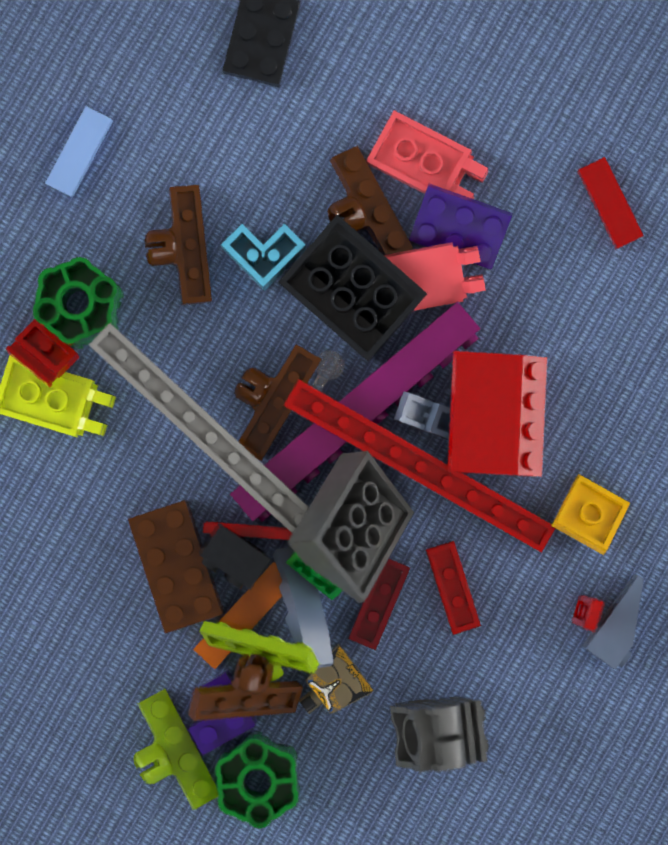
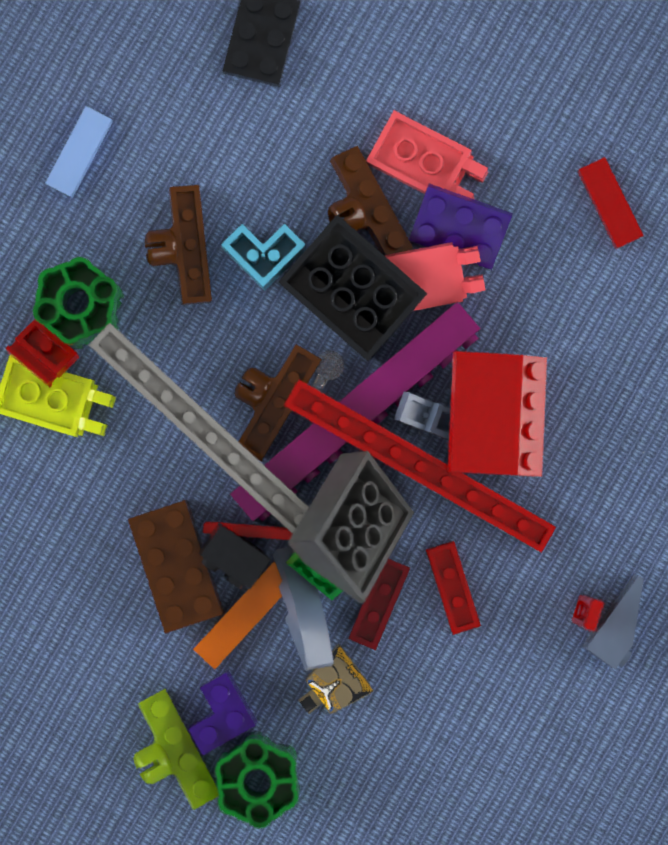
(247, 695): reddish brown plate -> none
(273, 648): lime plate -> none
(439, 733): dark grey piece -> none
(590, 514): yellow plate -> none

